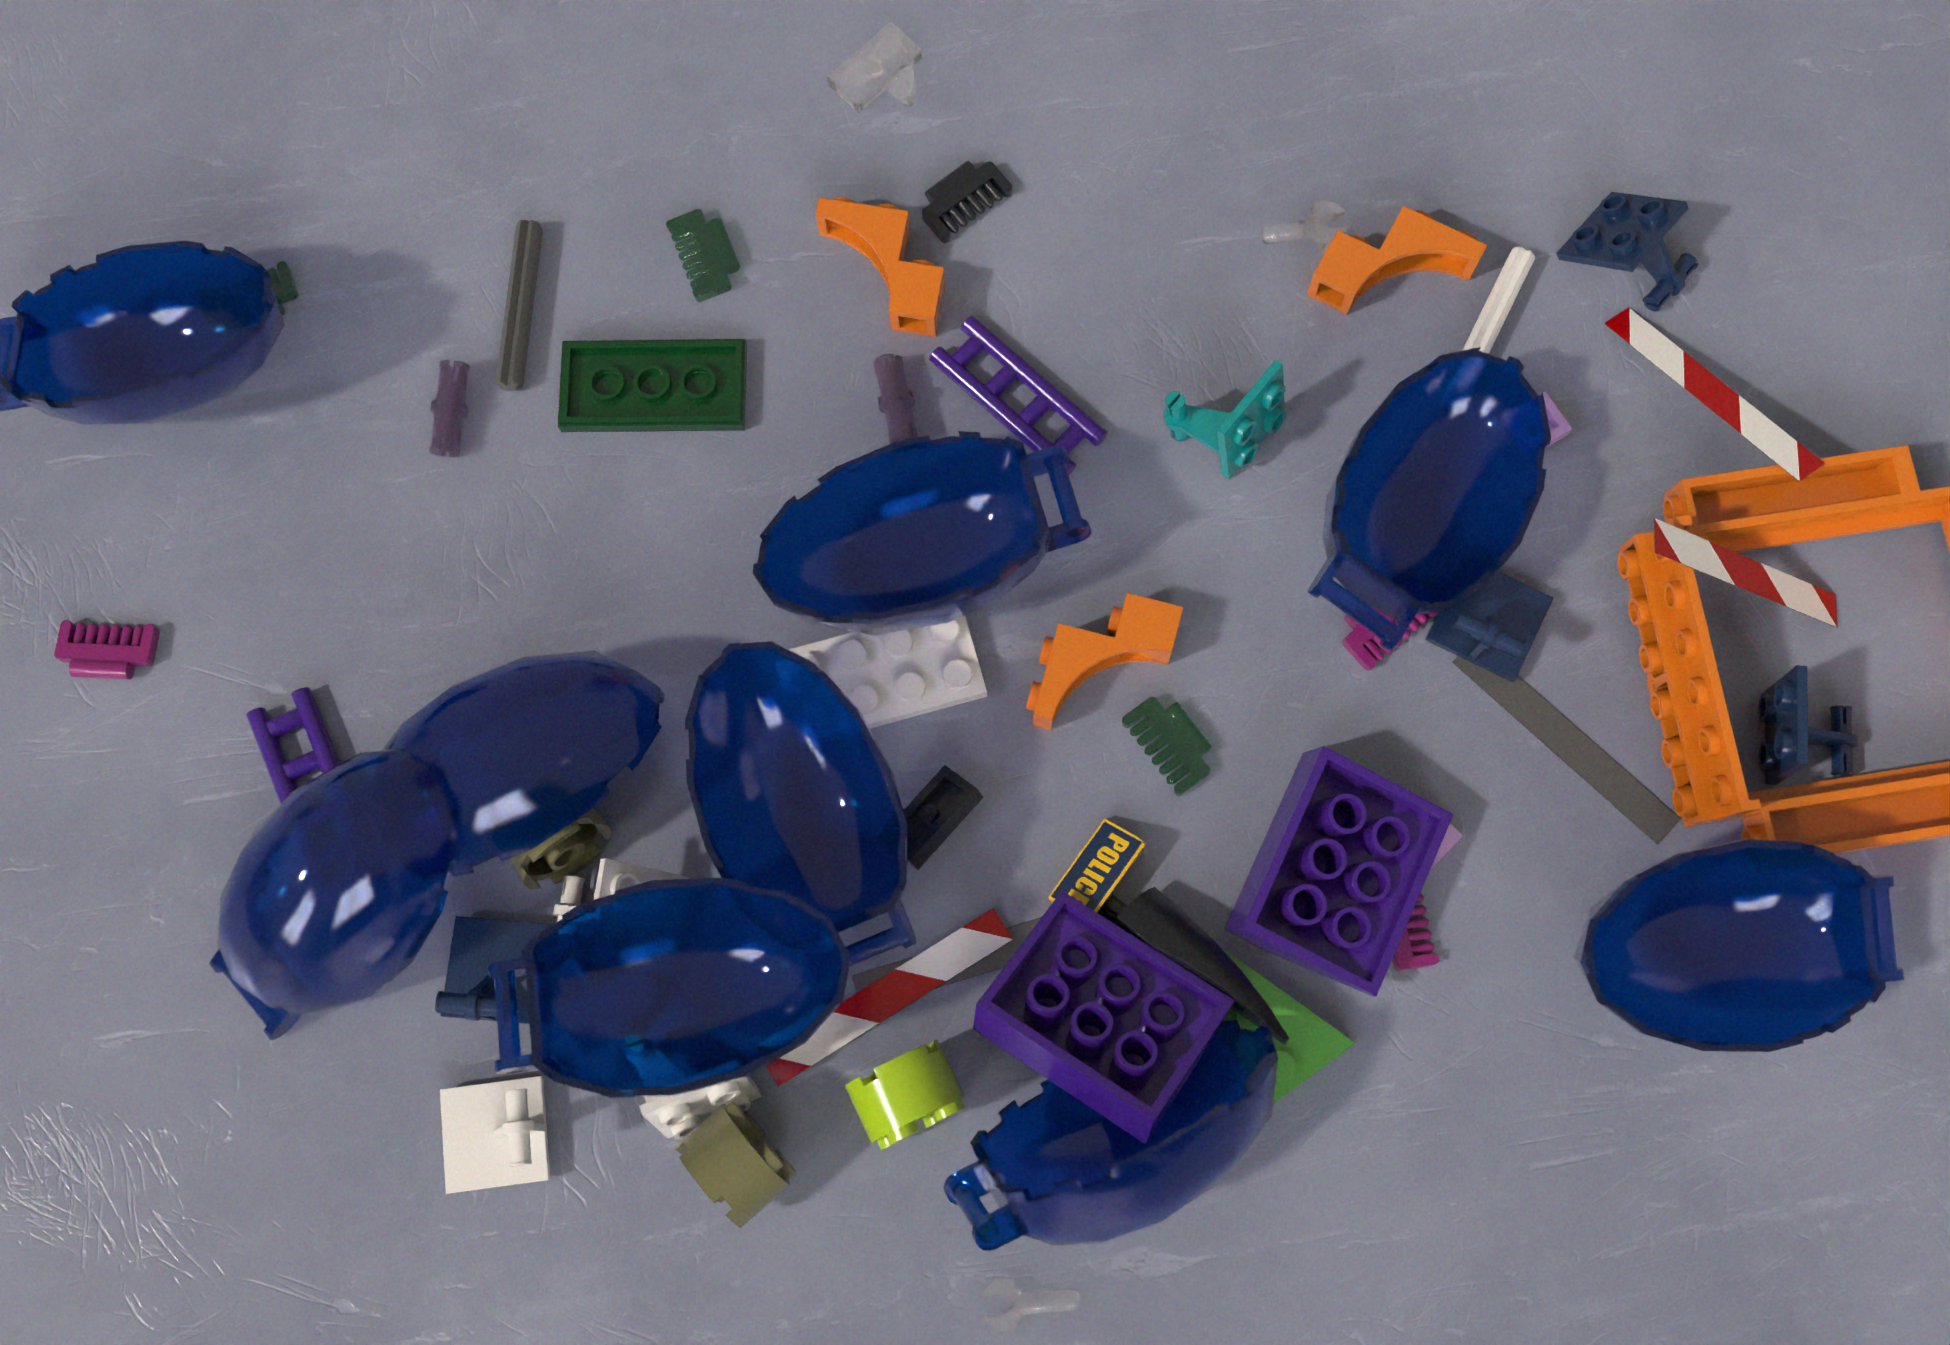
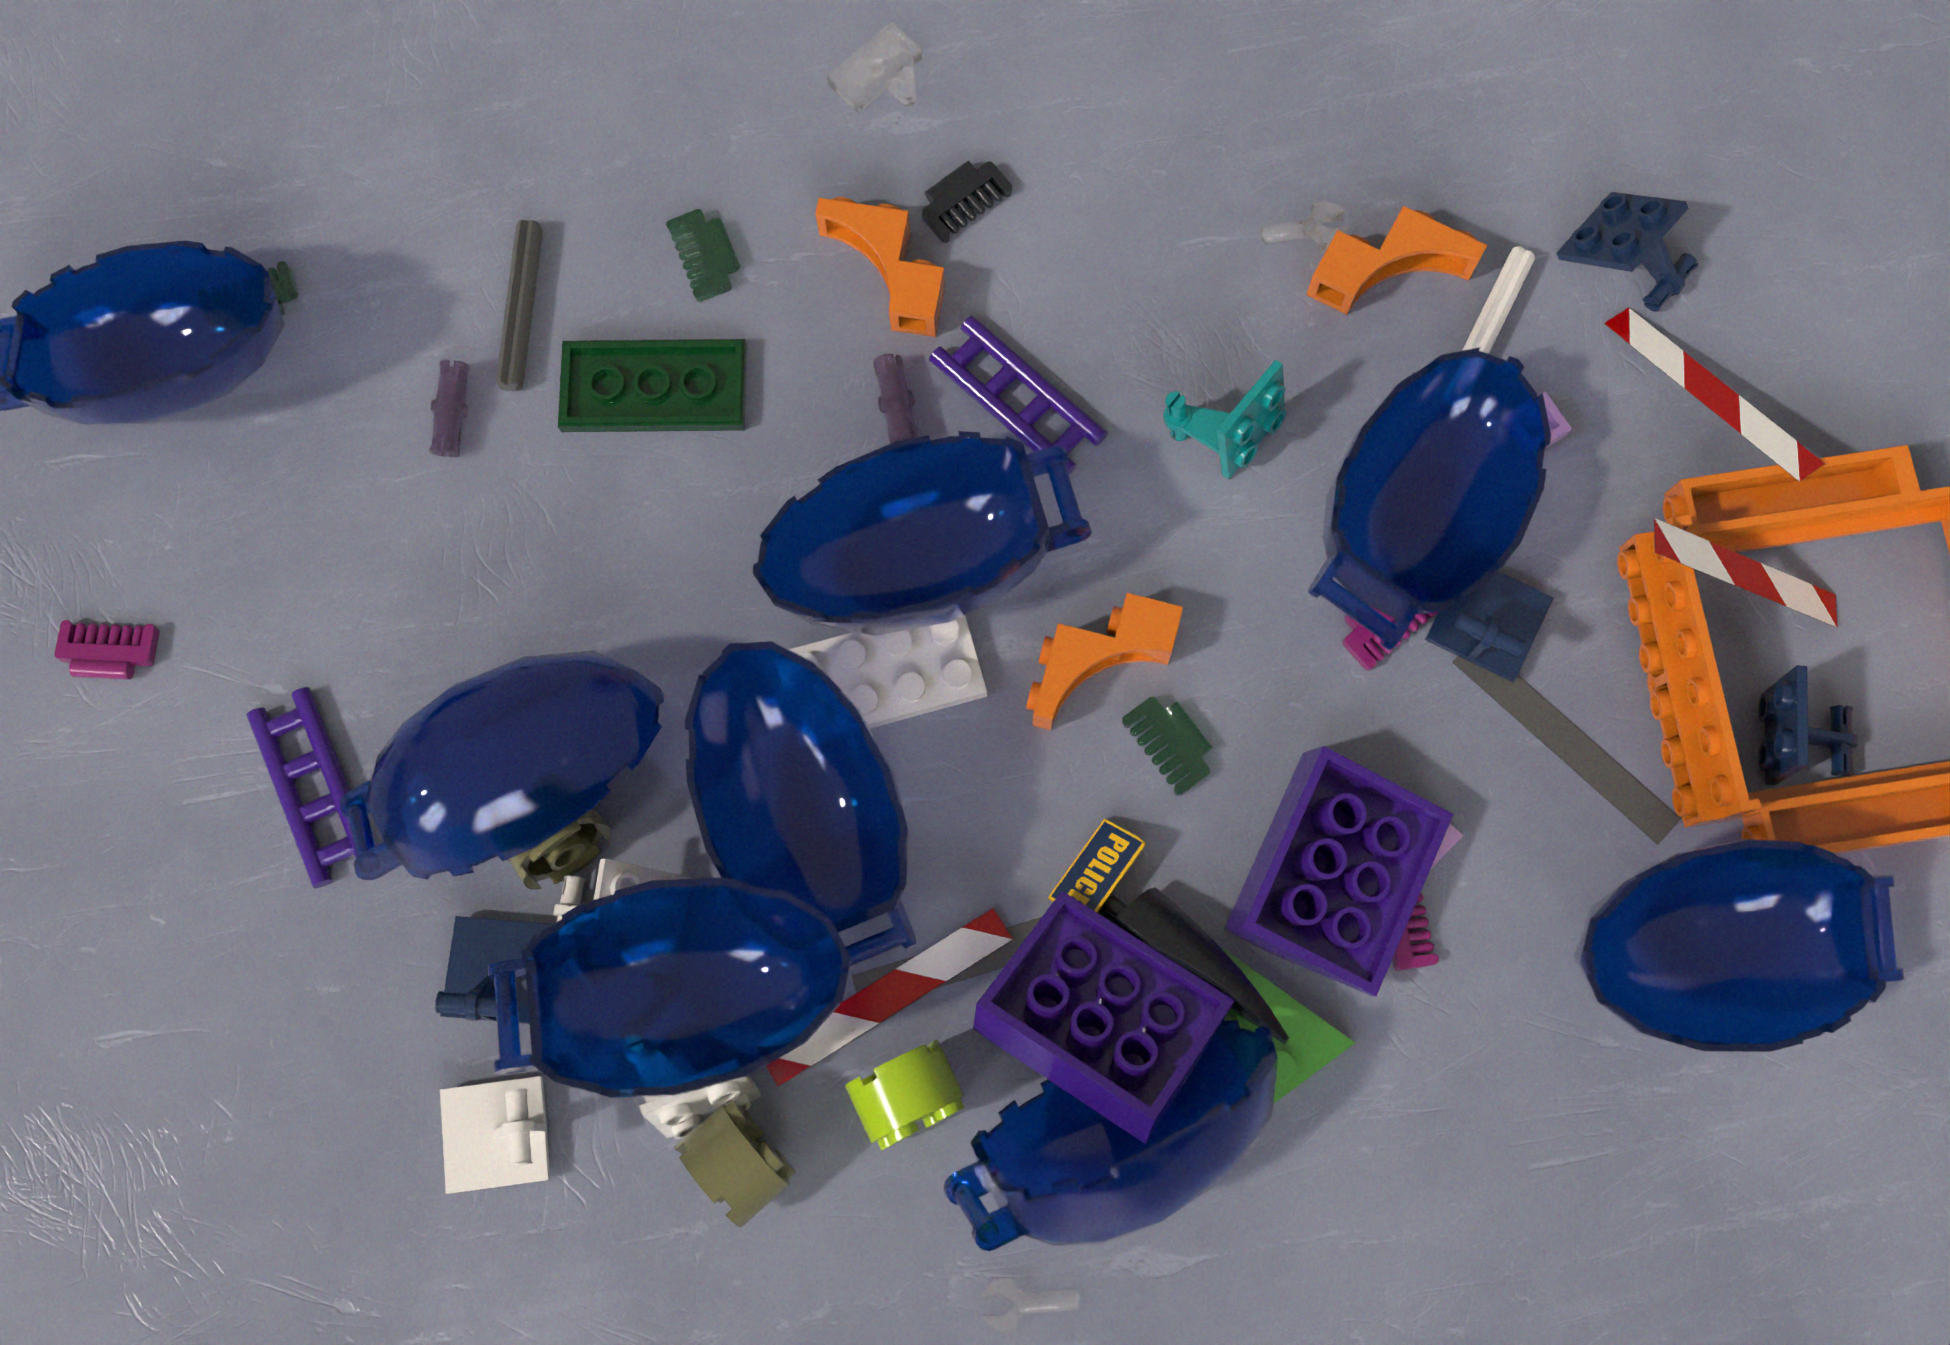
(337, 888): clear blue windscreen -> none
(938, 813): black plate -> none

